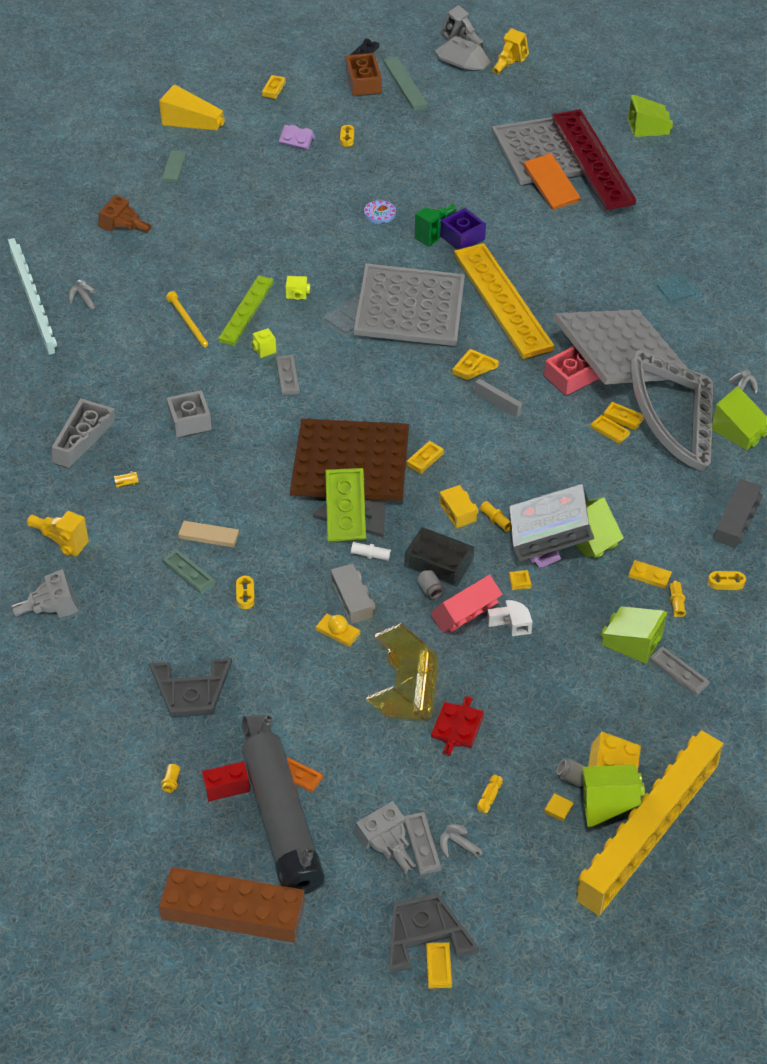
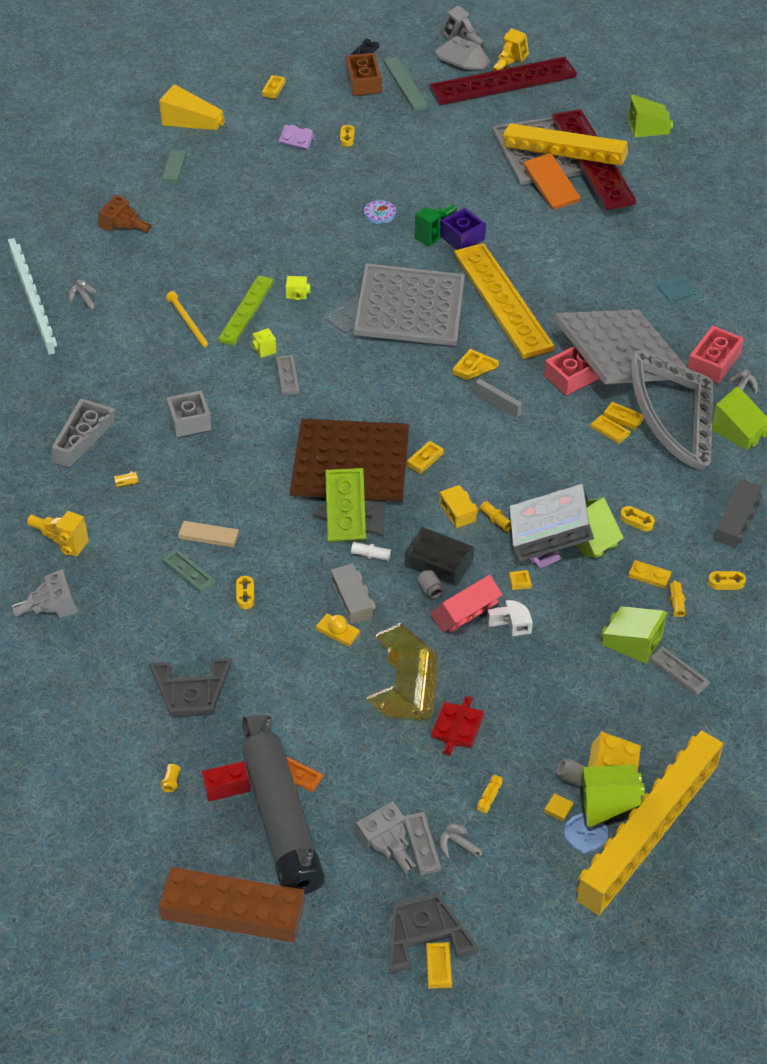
(502, 80): none -> dark red plate
(566, 144): none -> yellow brick
(583, 838): none -> light blue tile
(637, 518): none -> yellow beam
(716, 353): none -> coral brick

